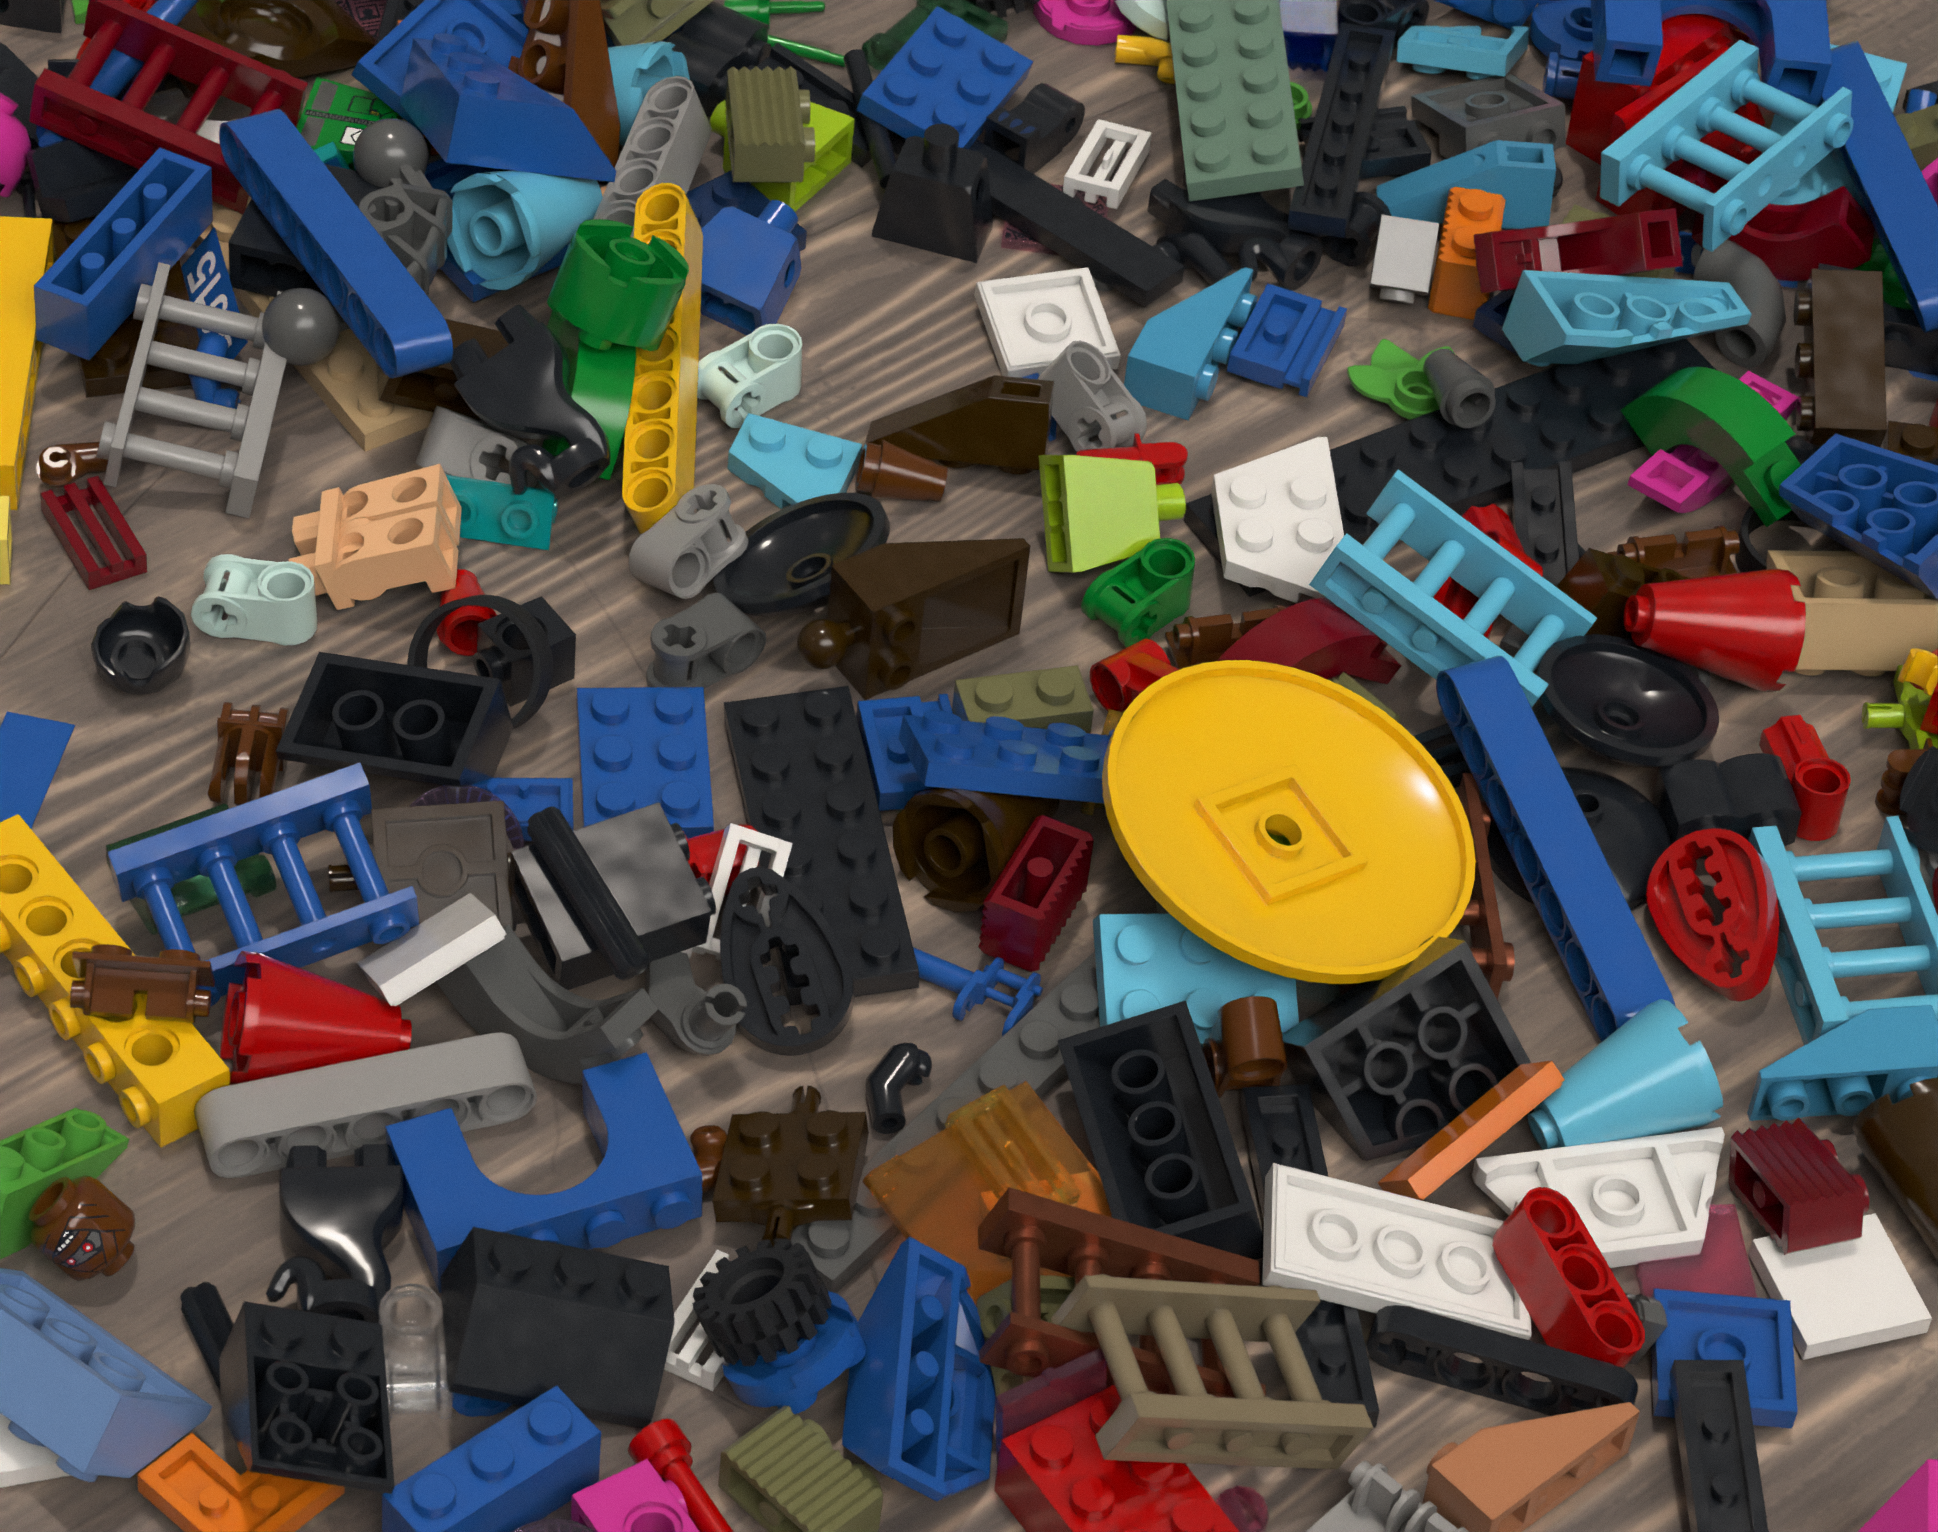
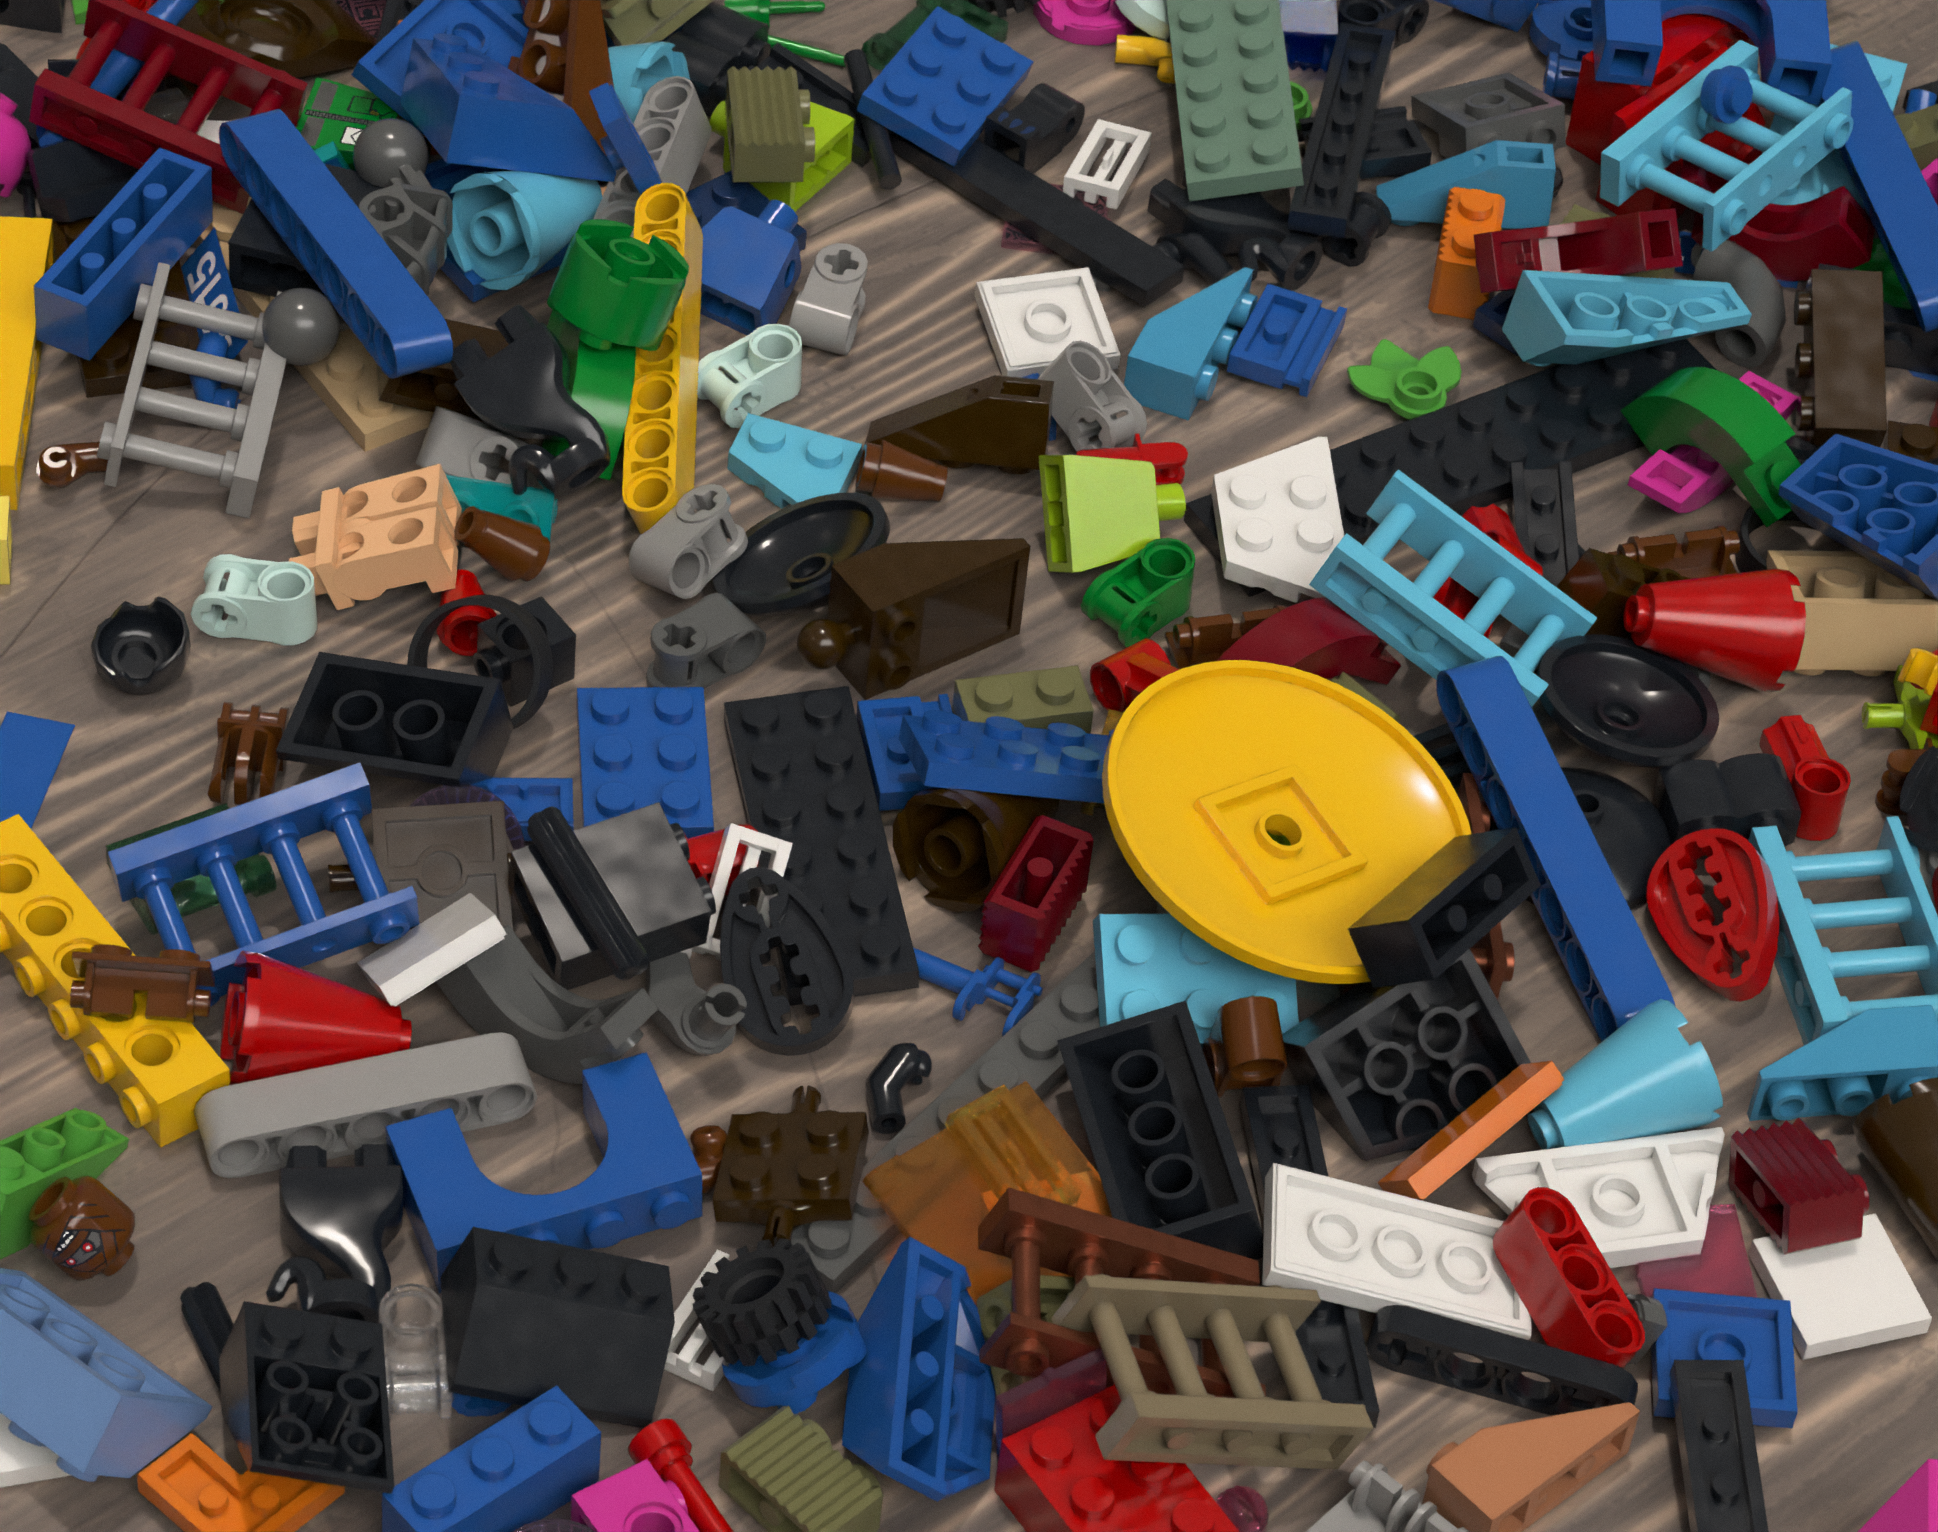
(78, 500): dark red tile -> none
(505, 543): none -> reddish brown cone
(622, 141): none -> blue plate
(831, 299): none -> light grey piece
(937, 197): black torso -> none
(1403, 258): brick -> none
(1444, 907): none -> black brick
(1459, 389): dark grey cone -> none
(1462, 49): medium azure wing -> none
(1726, 94): none -> blue plate

